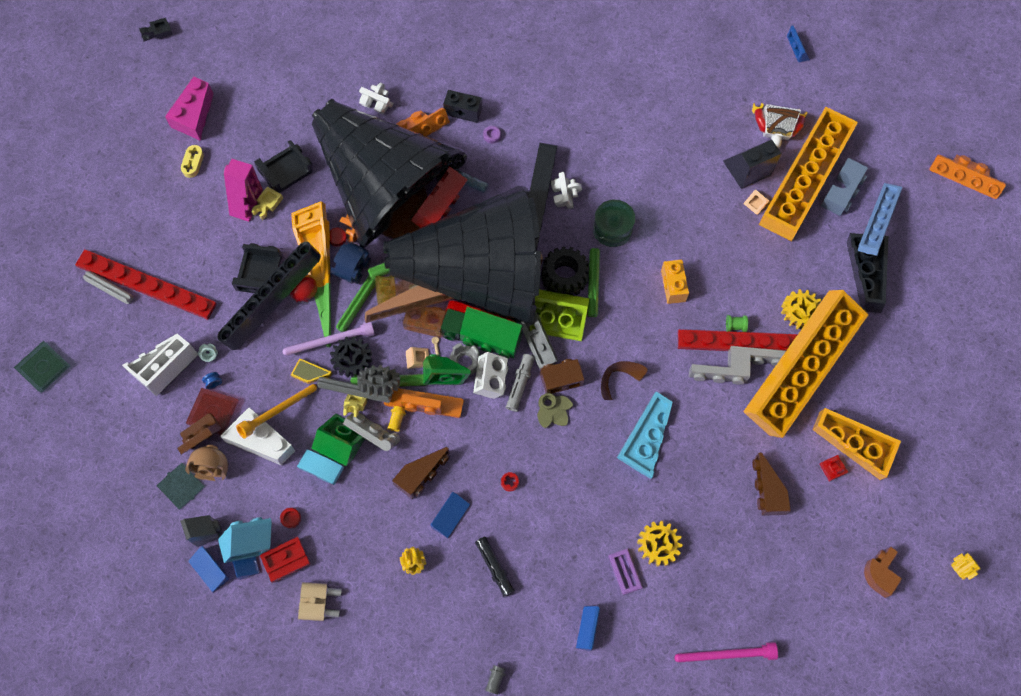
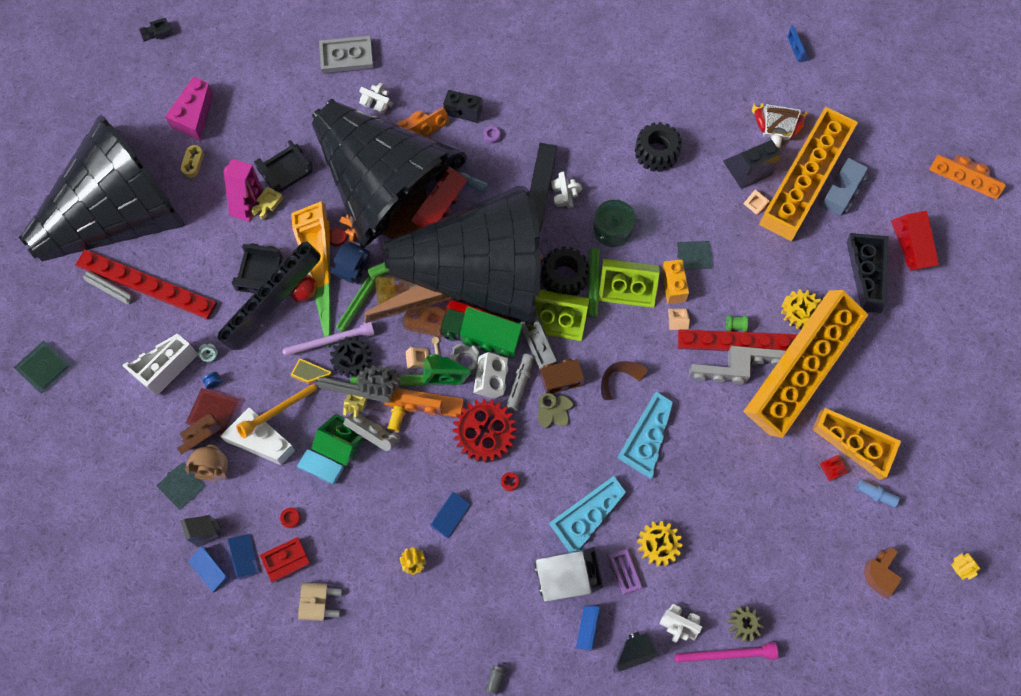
(99, 200): none -> black cone
(246, 539): medium azure slope -> none
(346, 54): none -> light grey plate
(417, 473): reddish brown slope -> none
(468, 422): none -> red gear
(492, 562): black pin -> none
(568, 574): none -> slope
(585, 516): none -> medium azure wing
(628, 283): none -> lime slope
(635, 651): none -> black slope
(658, 158): none -> black tyre
(678, 319): none -> light nougat slope
(681, 626): none -> white hips
(695, 255): none -> piece
(748, 632): none -> olive gear
(772, 492): reddish brown slope -> none
(877, 493): none -> medium blue pin
(880, 219): medium blue plate -> none
(916, 240): none -> red wedge

